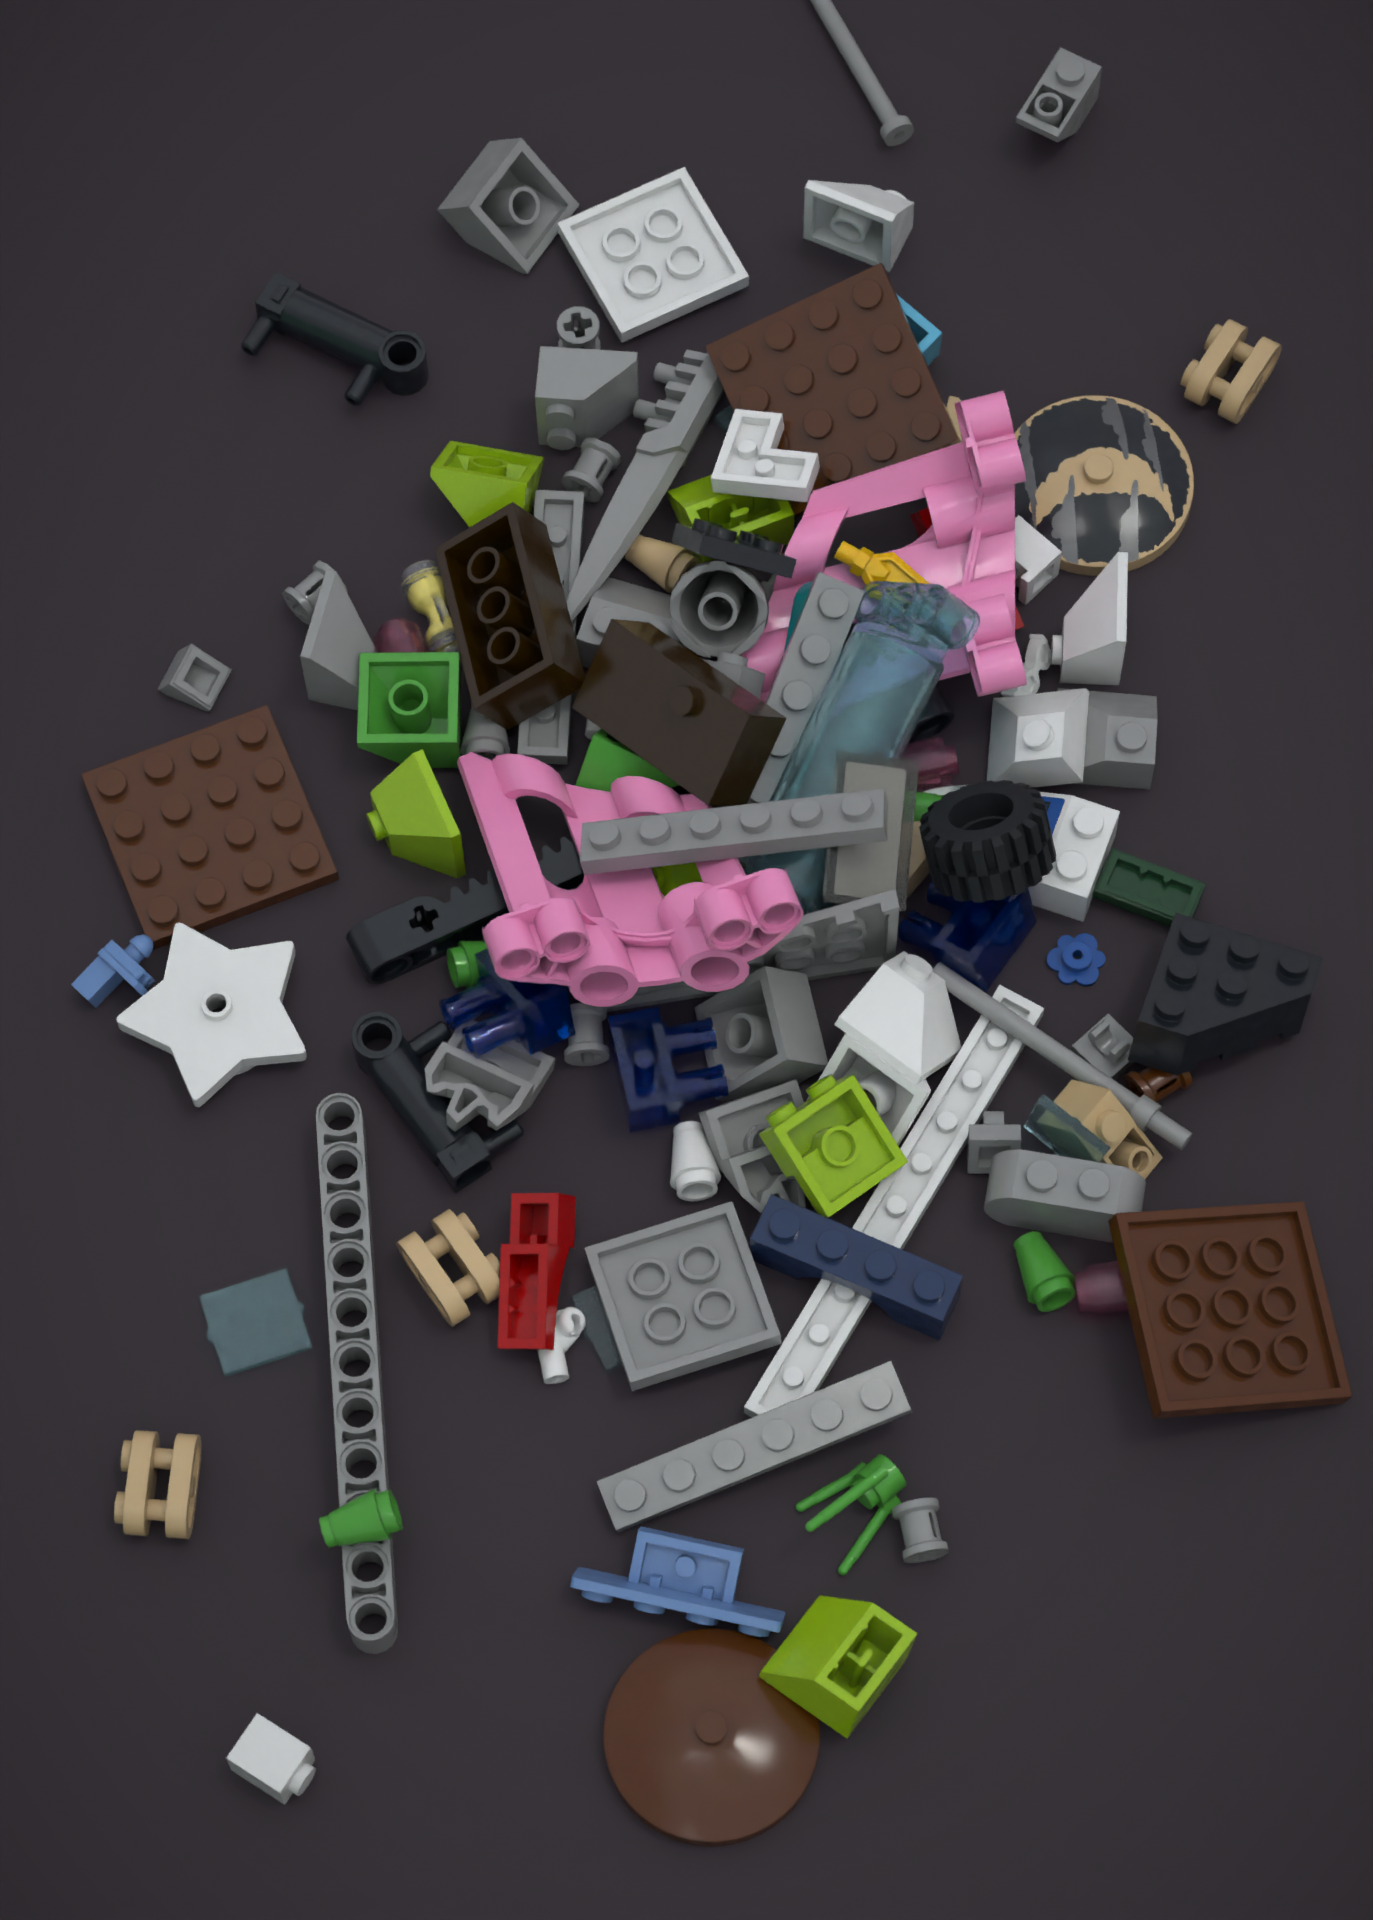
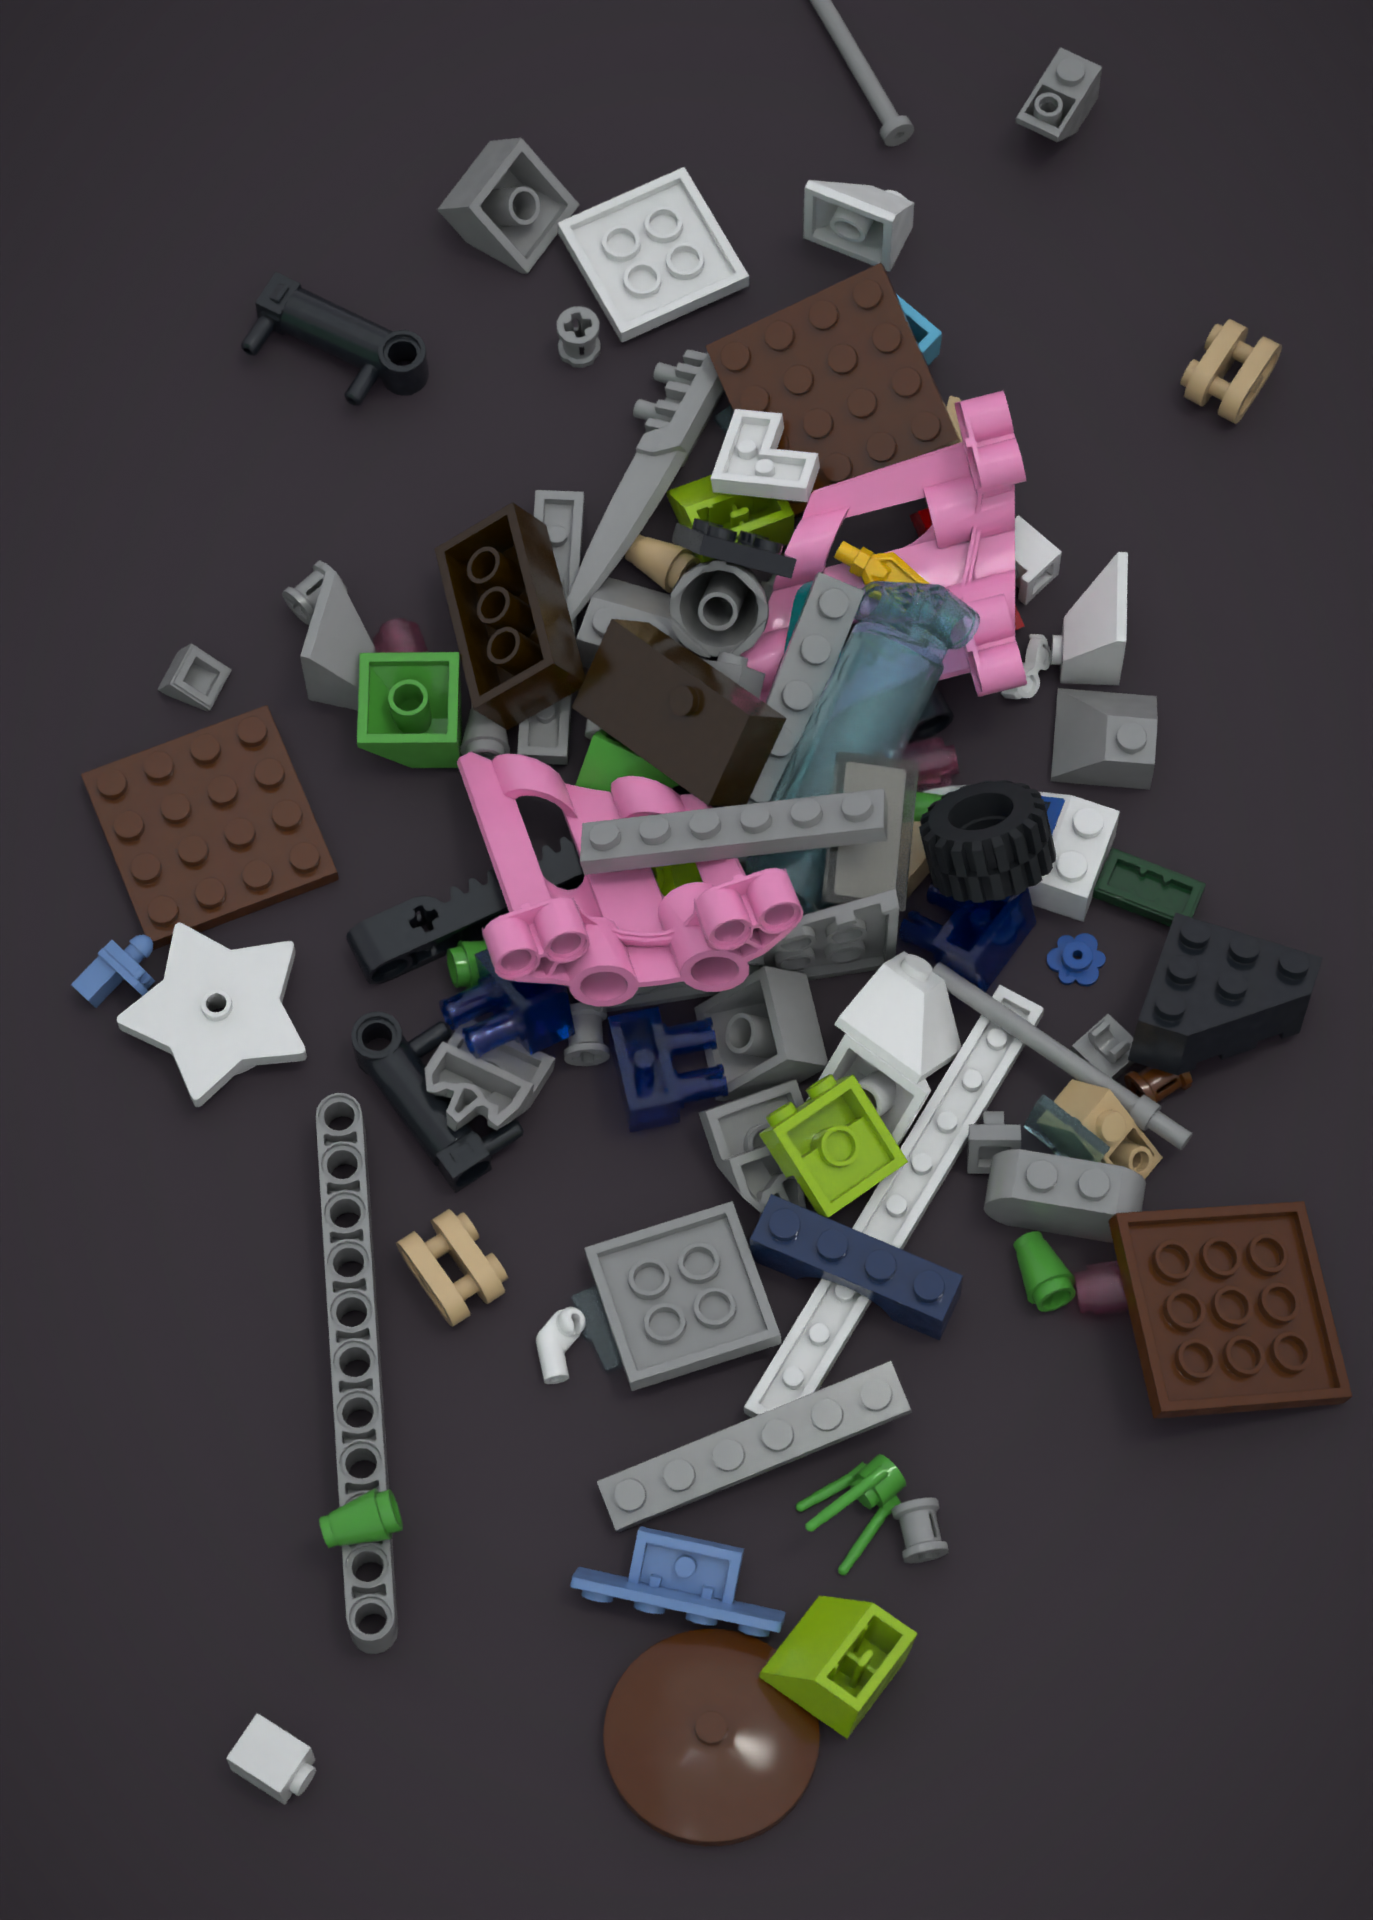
(142, 1460): tan brick -> none
(255, 1322): clear light blue piece -> none
(416, 818): lime slope -> none
(426, 595): clear piece -> none
(486, 479): lime slope -> none
(533, 1269): red slope -> none
(583, 393): light grey slope -> none
(592, 469): light grey bush -> none
(693, 1163): white cone -> none
(1039, 738): white slope -> none
(1103, 481): dish -> none

